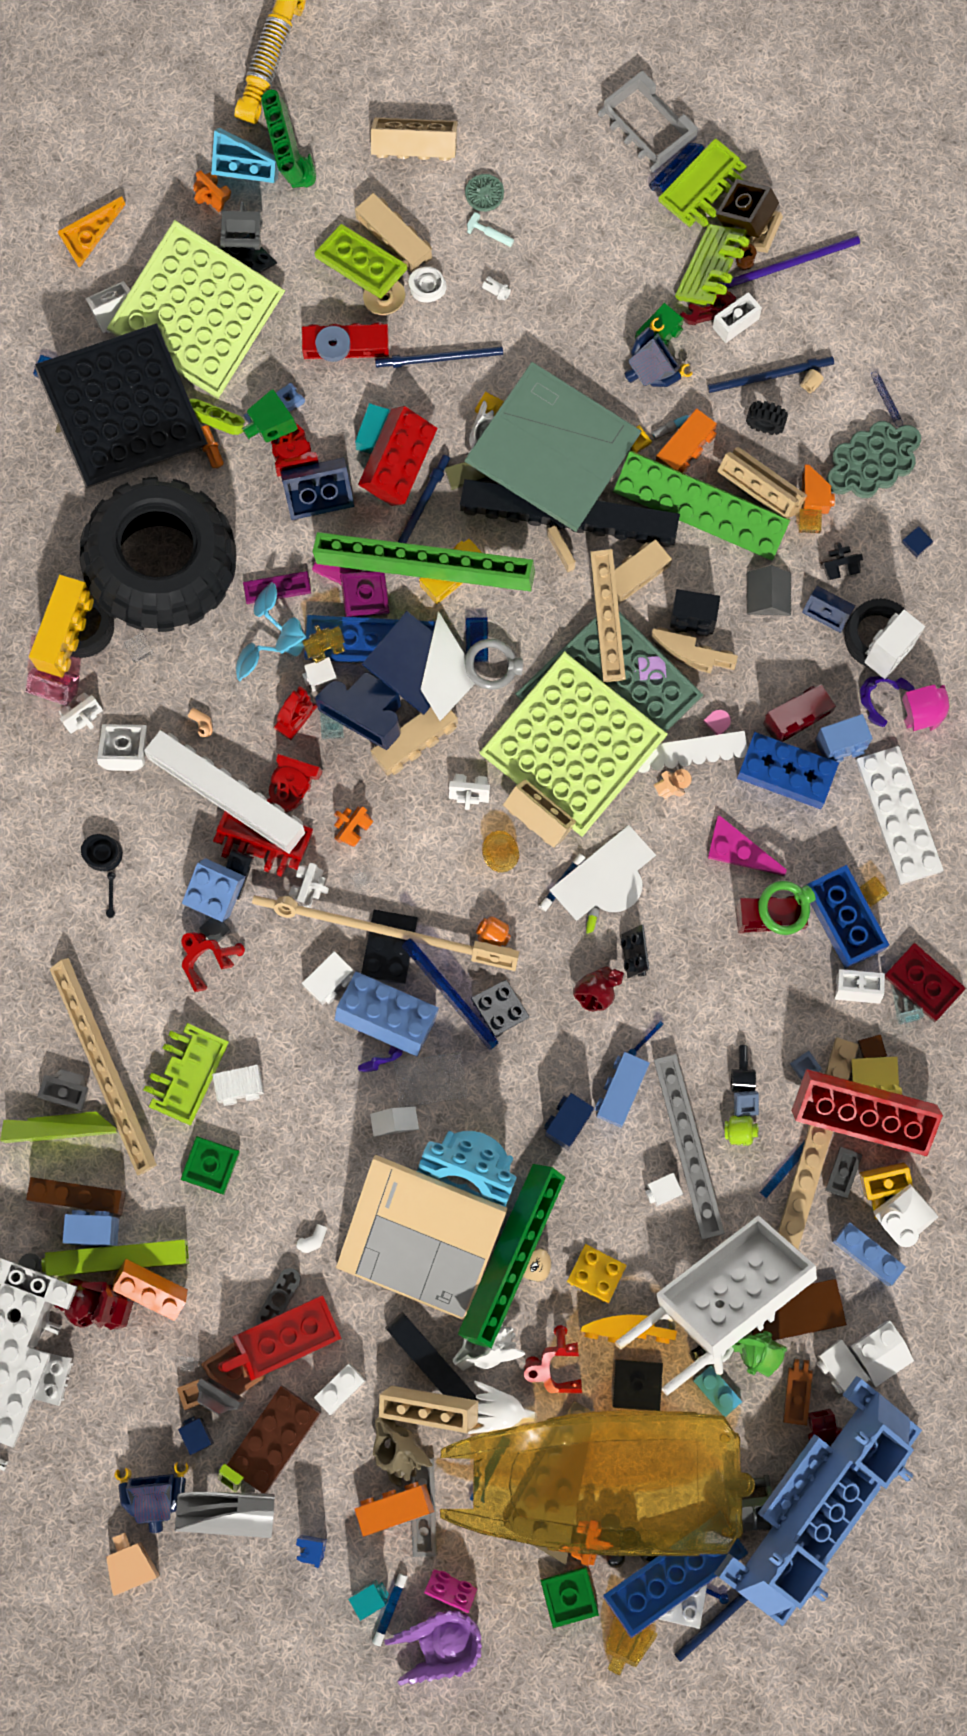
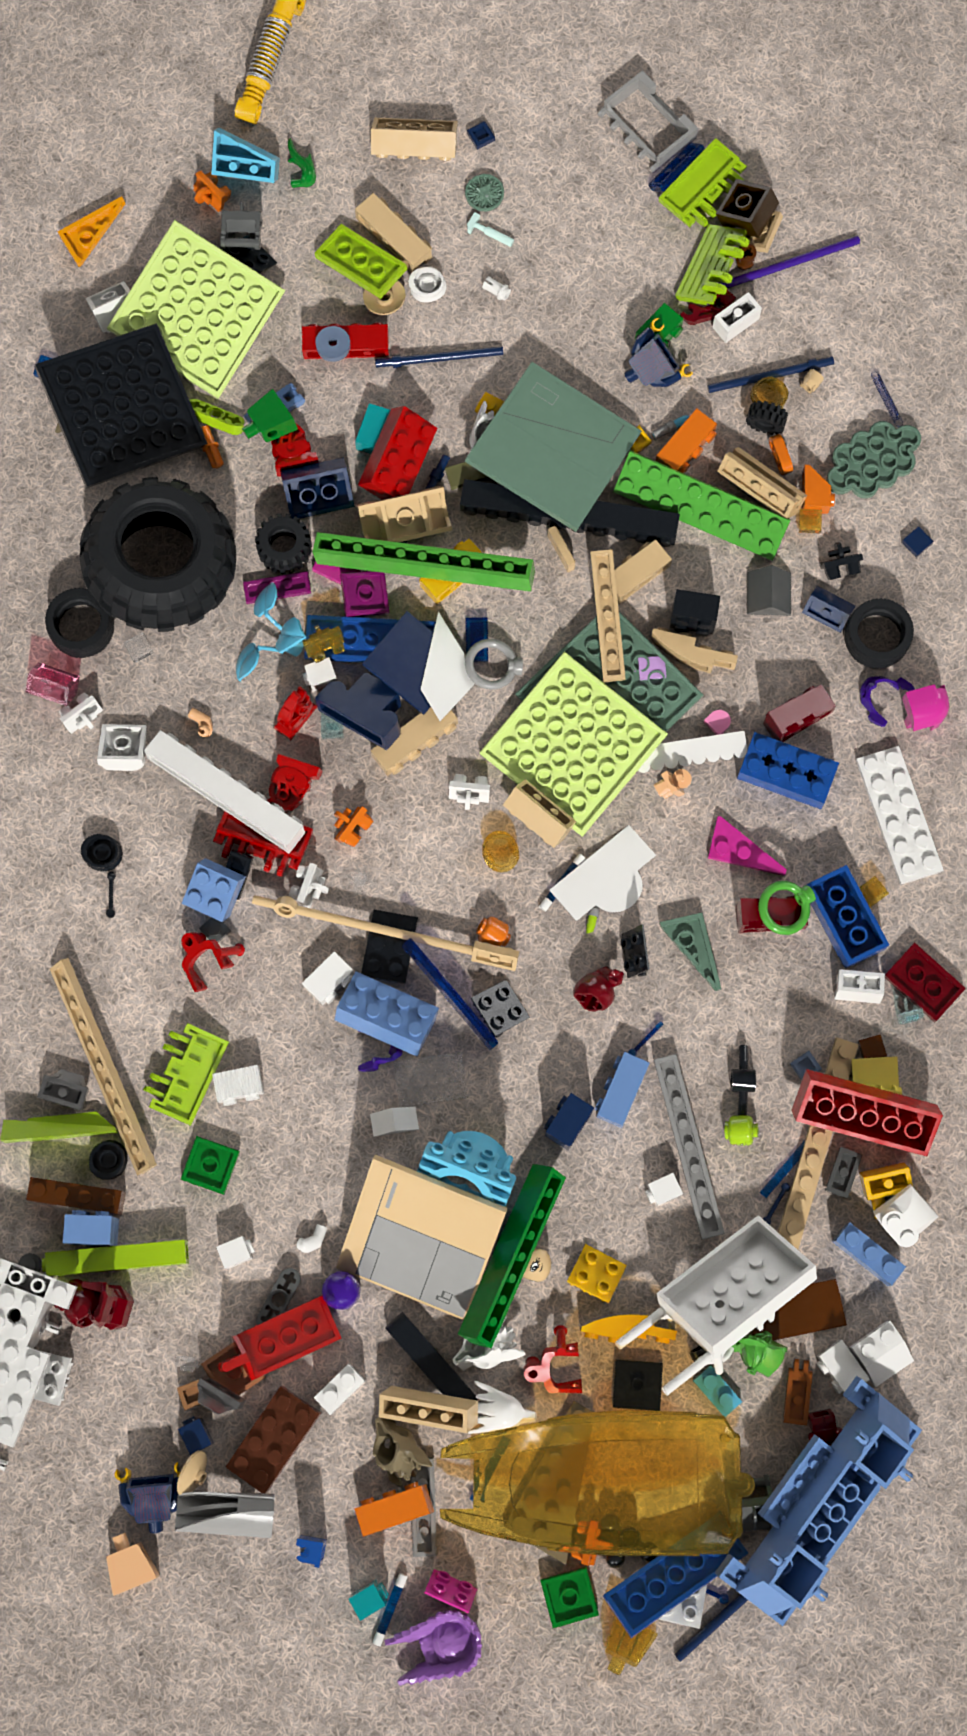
(61, 626): yellow brick -> none
(108, 1159): none -> black piece
(150, 1289): orange brick -> none
(192, 1473): none -> tan dish
(230, 1478): lime tile -> none
(235, 1252): none -> white brick
(282, 136): green beam -> none
(283, 560): none -> black tyre
(341, 1290): none -> dark purple piece
(405, 516): none -> tan piece
(481, 135): none -> dark blue tile
(692, 939): none -> sand green wing
(746, 1103): sand blue tile -> none
(770, 390): none -> clear yellow piece
(780, 454): none -> orange beam
(785, 1188): none -> dark blue hinge
(844, 739): medium blue brick -> none
(893, 643): white brick -> none

